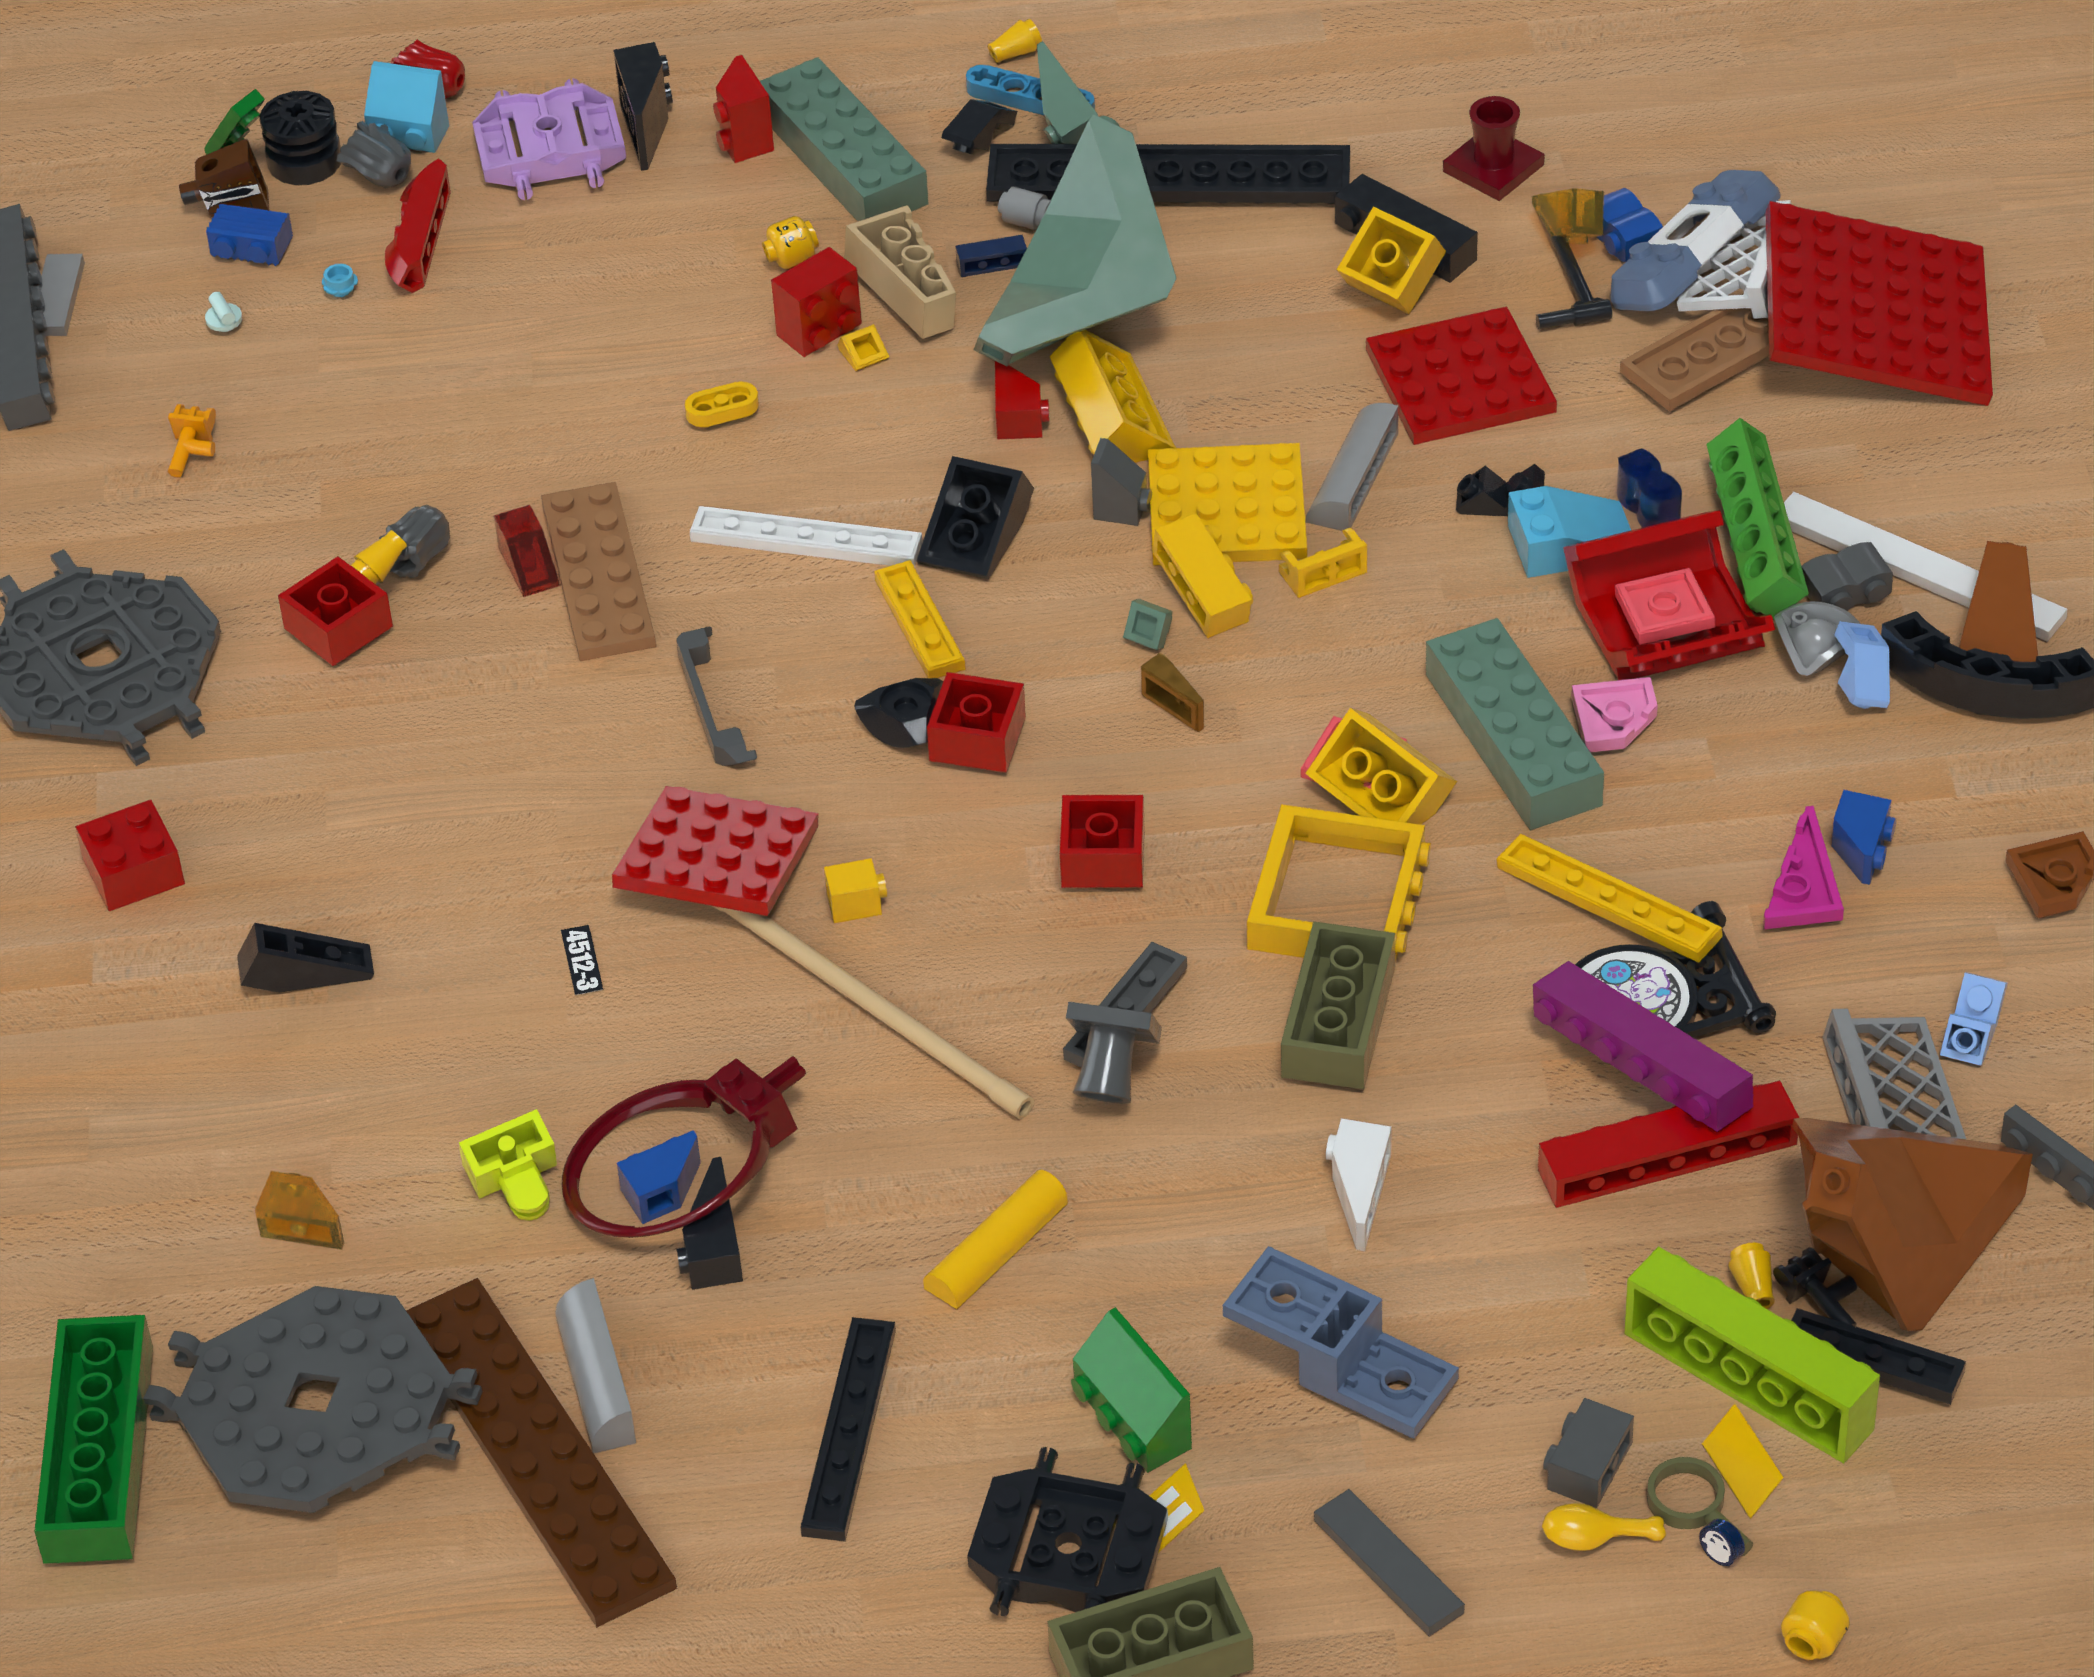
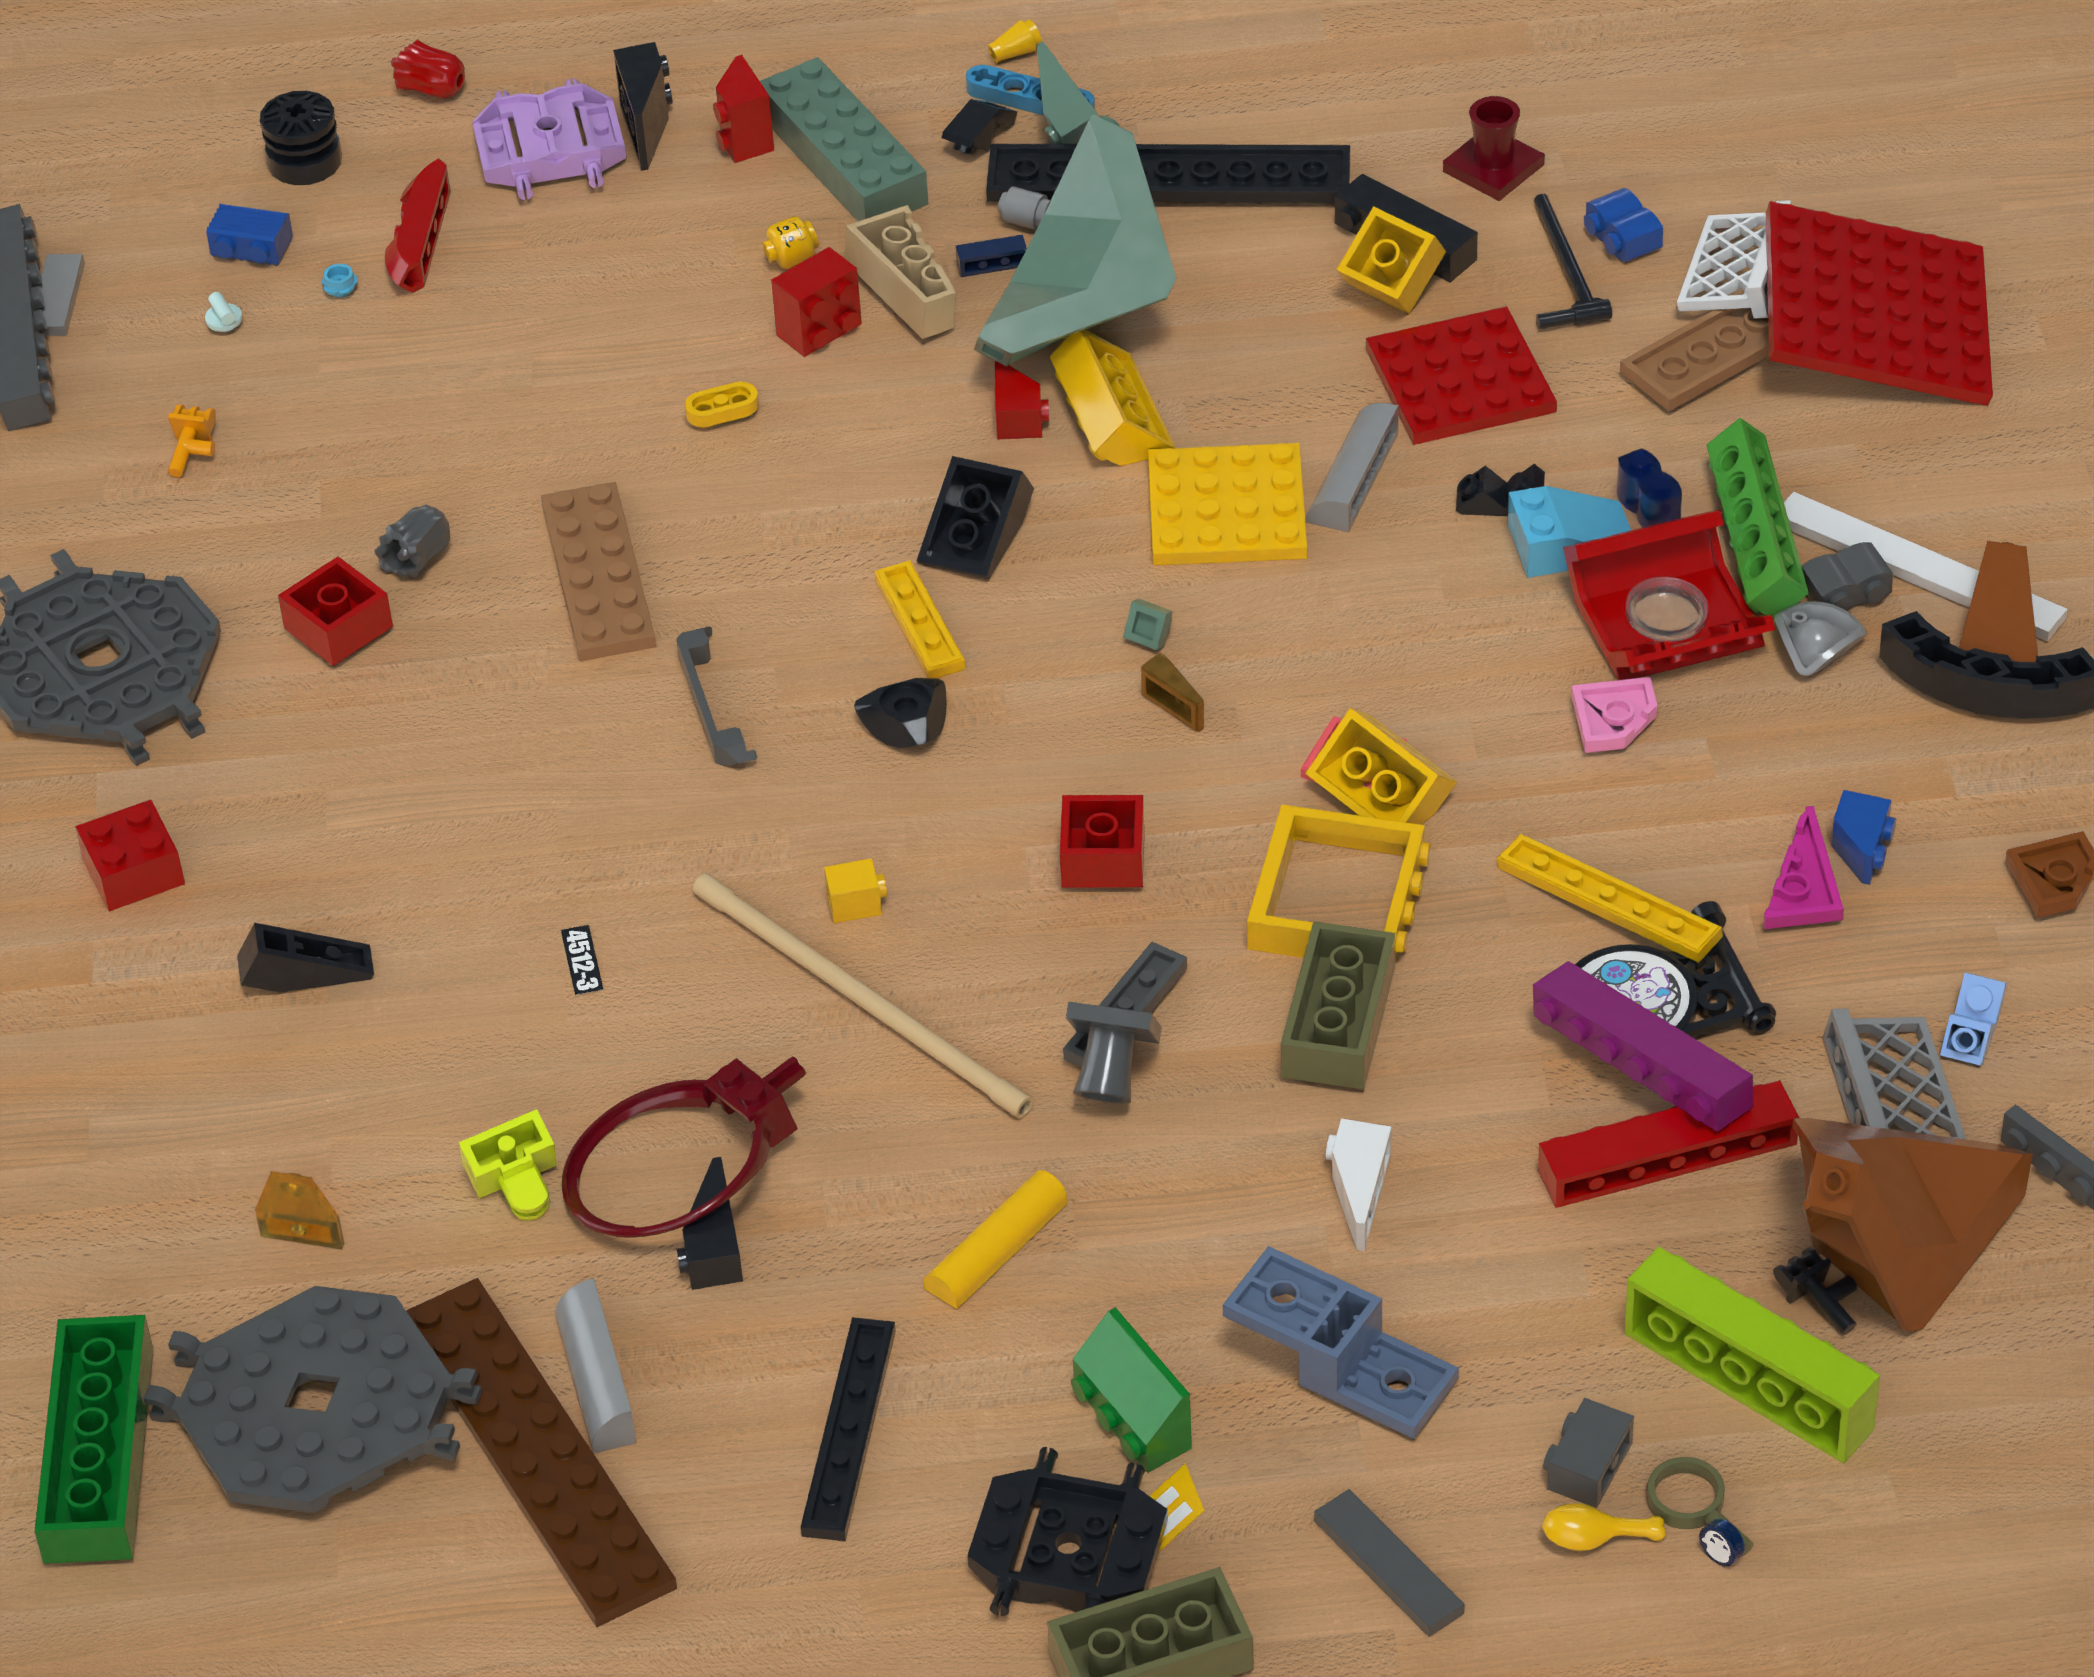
(227, 178): reddish brown torso -> none
(236, 122): green plate -> none
(376, 155): dark grey piece -> none
(379, 557): yellow cone -> none
(409, 103): medium azure slope -> none
(525, 550): clear red slope -> none
(660, 1177): blue slope -> none
(715, 850): plate -> none
(805, 536): white tile -> none
(863, 348): yellow slope -> none
(976, 722): red brick -> none
(1118, 486): dark grey slope -> none
(1202, 575): yellow brick -> none
(1325, 567): yellow hinge -> none
(1514, 724): sand green brick -> none
(1571, 213): clear yellow slope -> none
(1664, 606): coral tile -> none
(1669, 263): sand blue piece -> none
(1742, 1460): yellow sticker -> none
(1753, 1272): yellow cone -> none
(1815, 1625): yellow head -> none
(1866, 671): light blue slope -> none
(1895, 1360): black plate -> none

